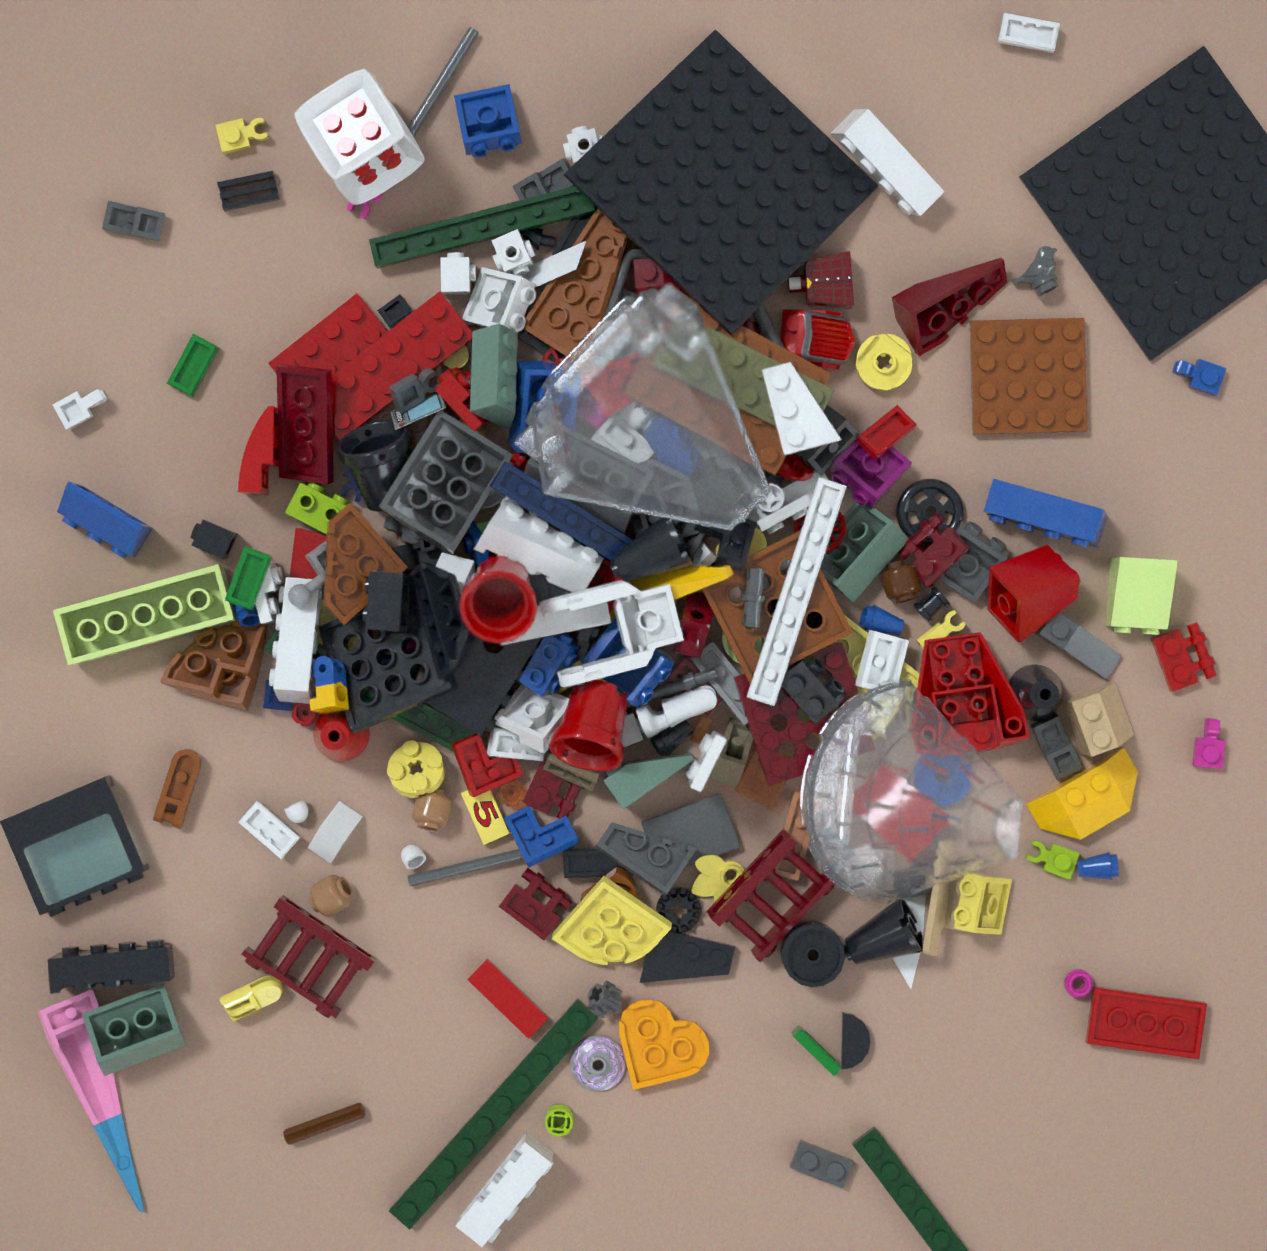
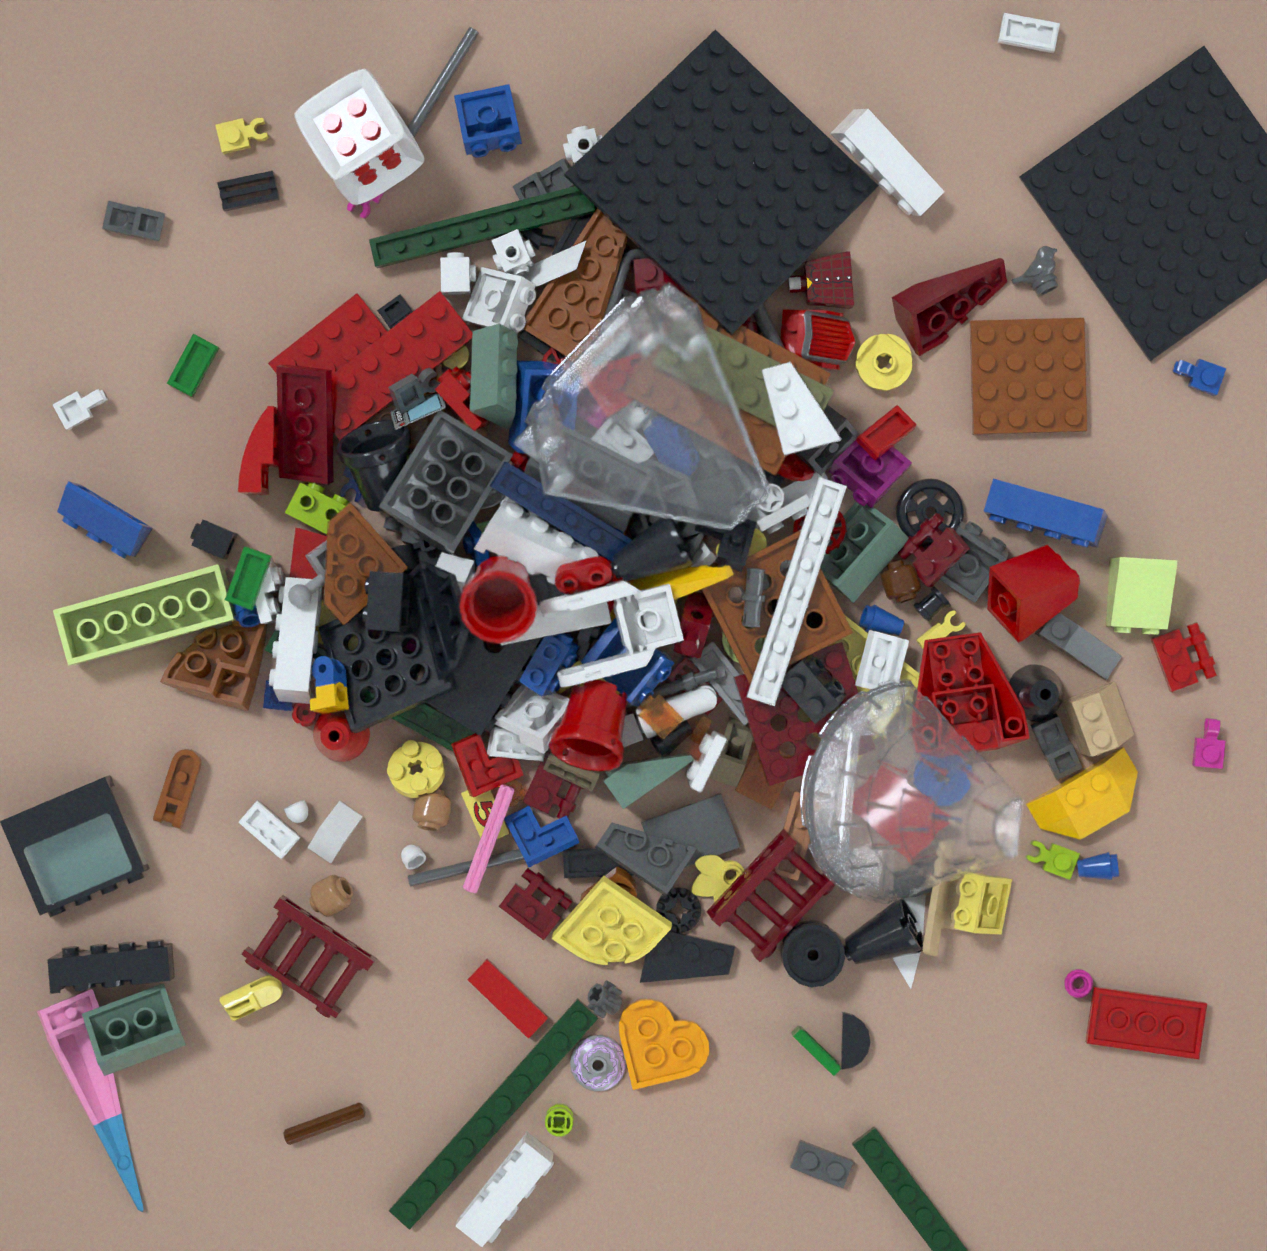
(488, 838): none -> bright pink axle
(582, 573): none -> red plate
(659, 715): none -> clear orange brick

